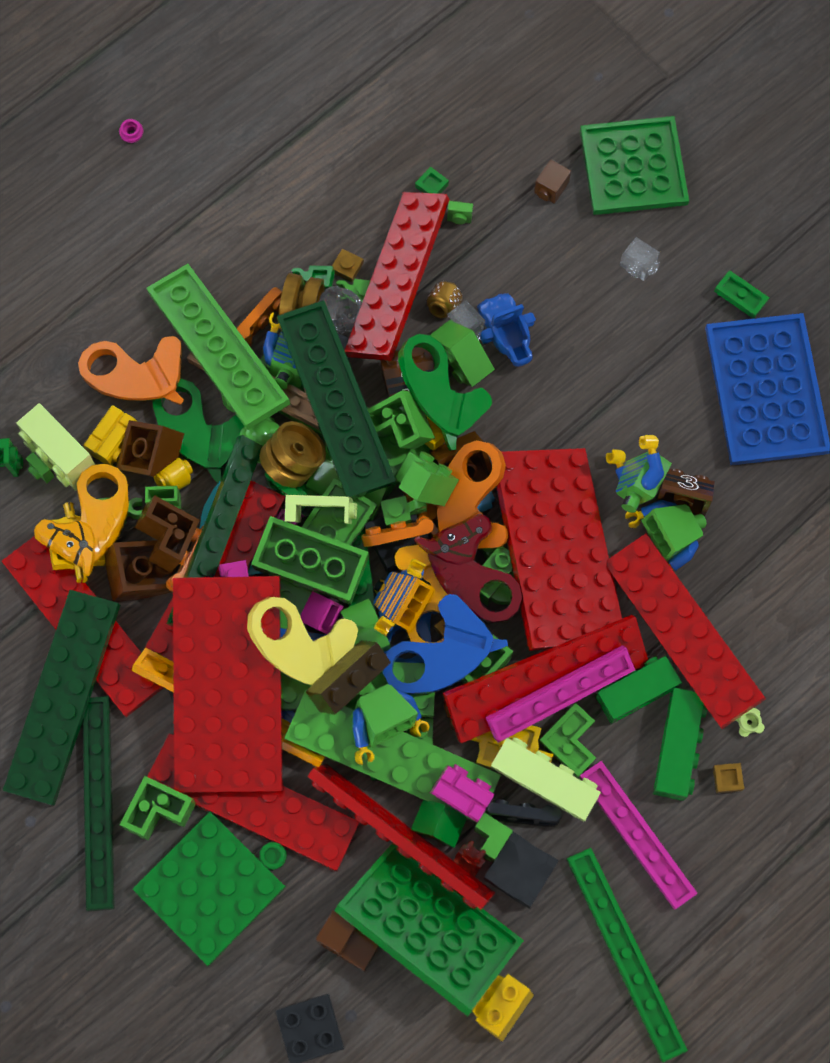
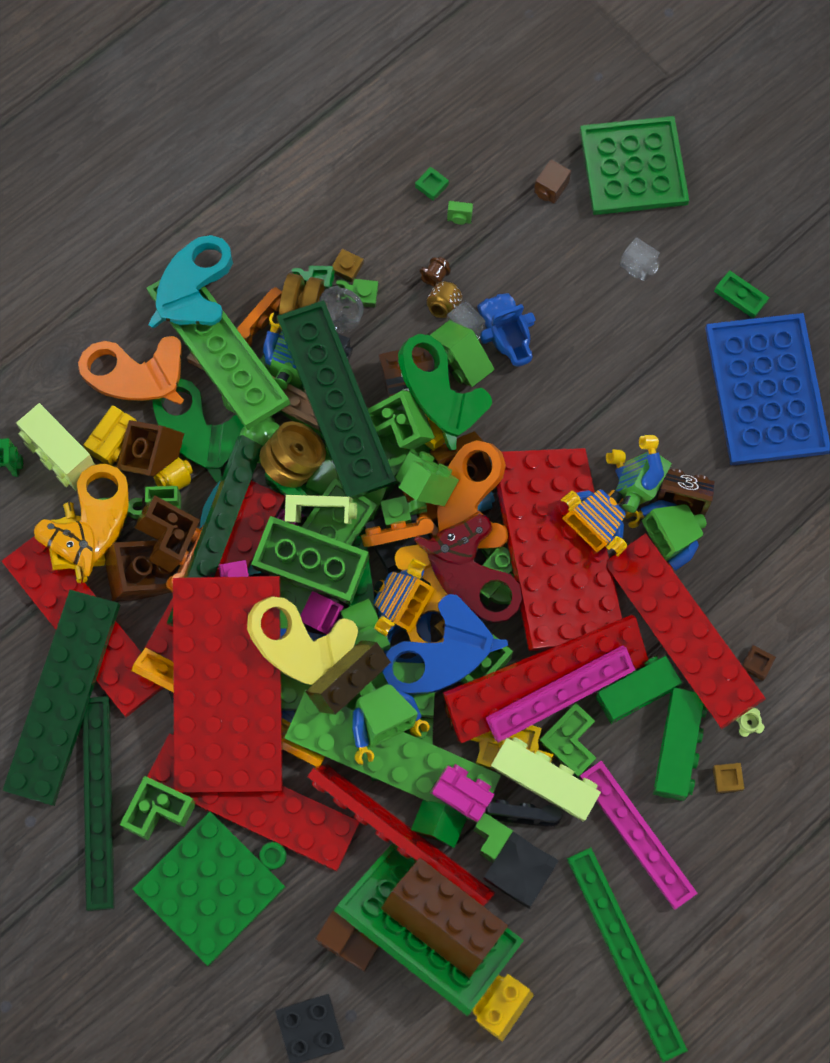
(39, 468): bright green plate -> none
(131, 125): dark pink plate -> none
(179, 285): none -> teal animal
(397, 276): plate -> none
(435, 271): none -> reddish brown brick
(444, 917): none -> reddish brown brick
(470, 858): clear red plate -> none
(597, 518): none -> torso
(758, 662): none -> reddish brown tile

